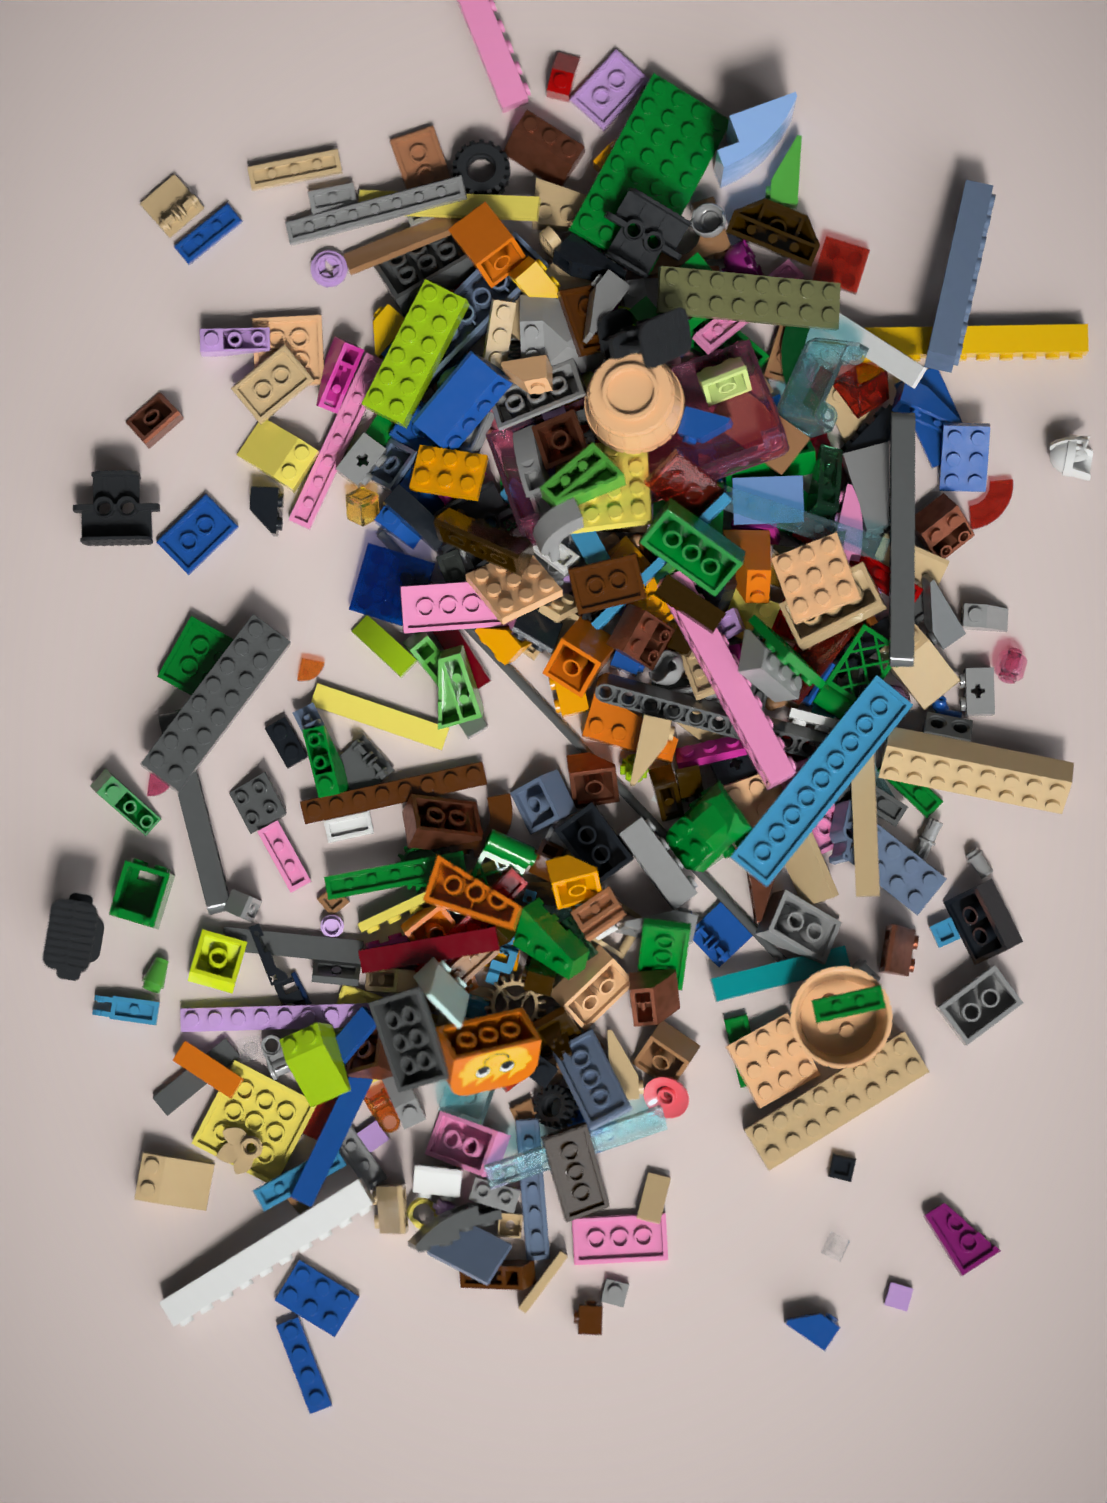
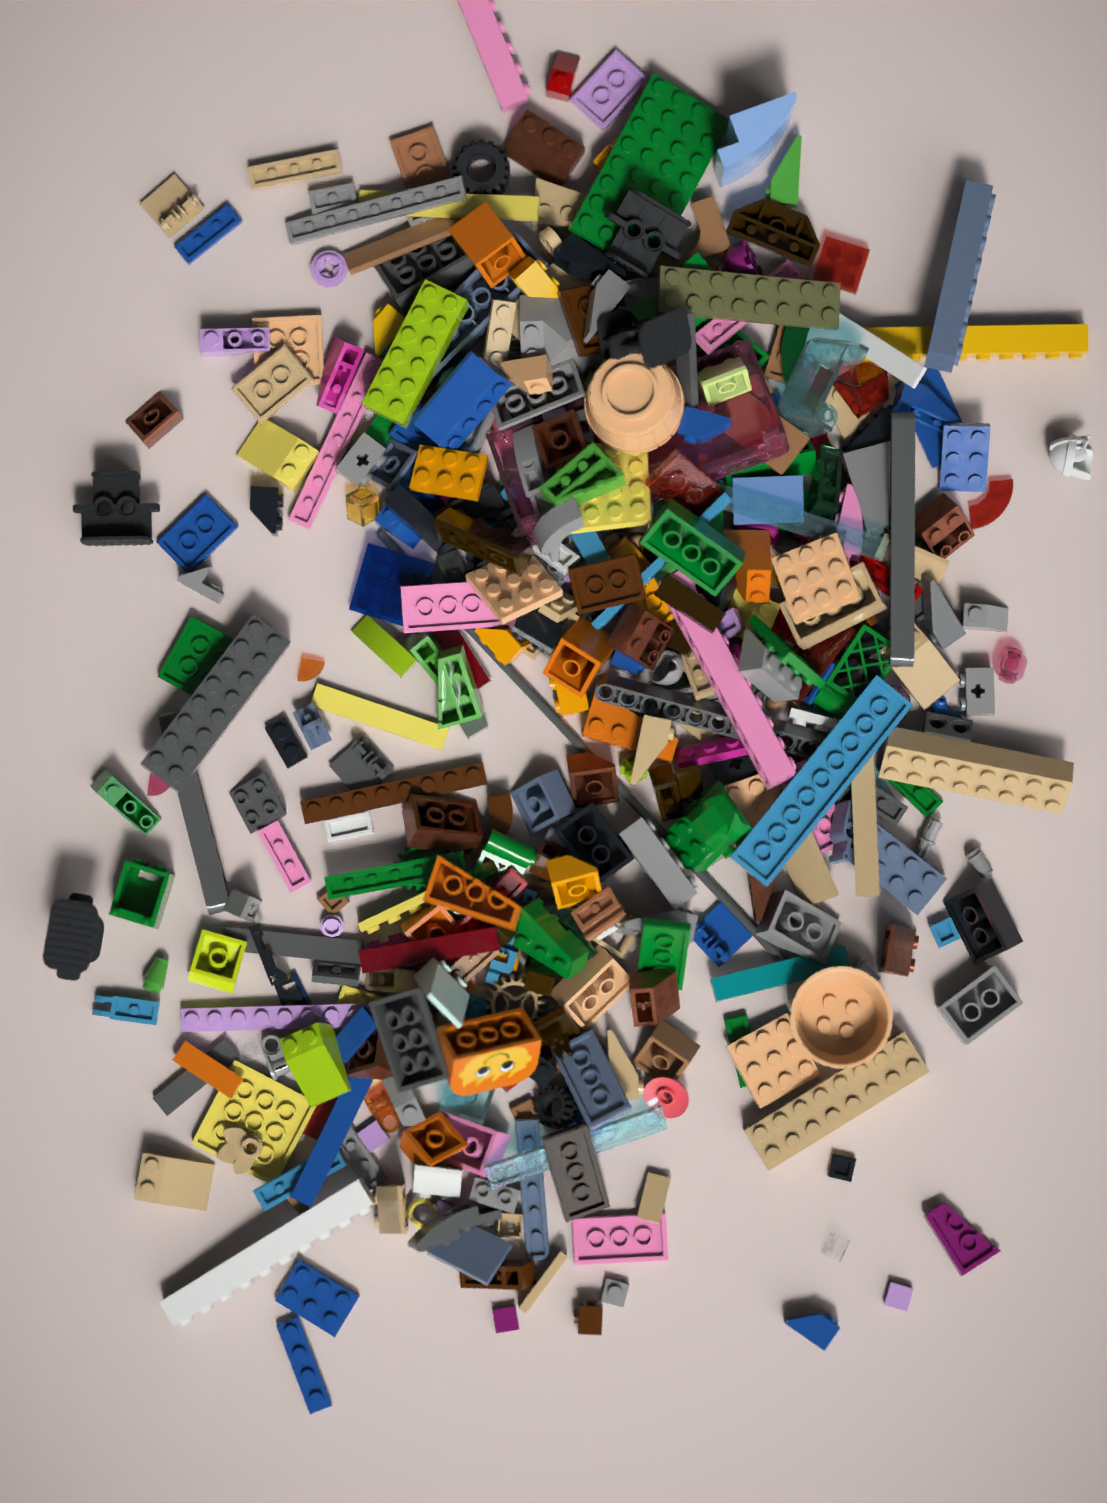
(196, 581): none -> light grey slope
(325, 762): green slope -> none
(431, 1140): none -> orange slope
(505, 1319): none -> magenta tile
(687, 369): none -> dark grey tile
(708, 220): light grey hair -> none
(848, 1004): green tile -> none

